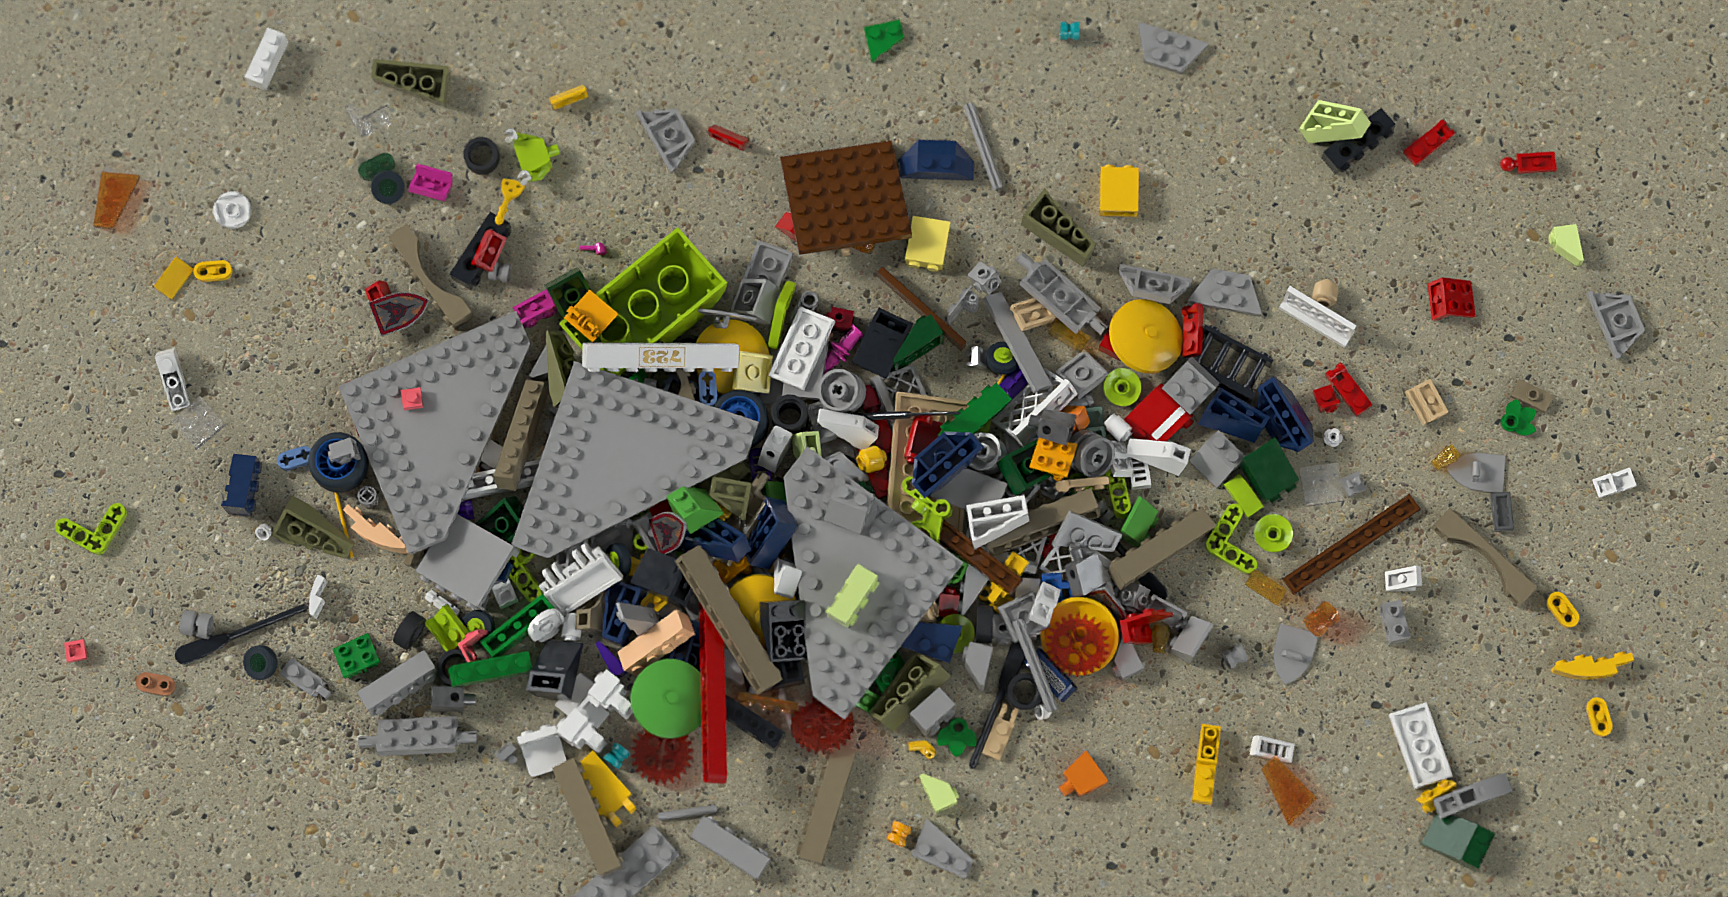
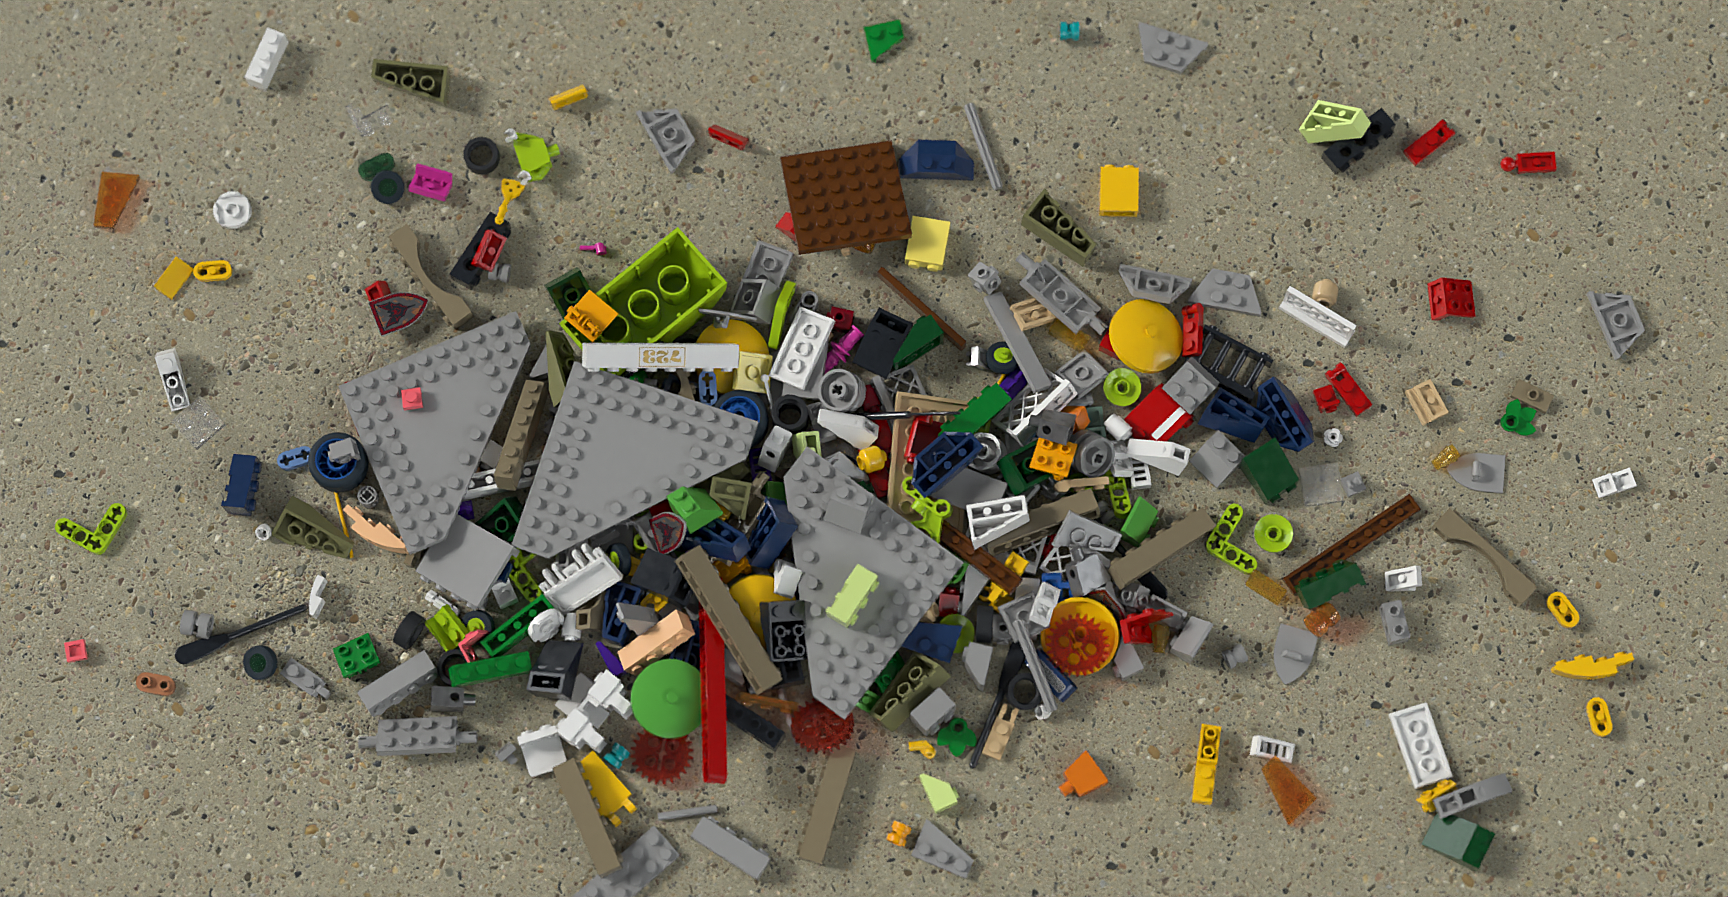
(535, 309): dark pink bracket -> none
(765, 378): none -> white hinge
(968, 301): light grey hinge -> none
(1243, 495): lime slope -> none
(1329, 583): none -> dark green wedge
(1501, 511): dark grey plate -> none
(1567, 243): yellowish green slope -> none

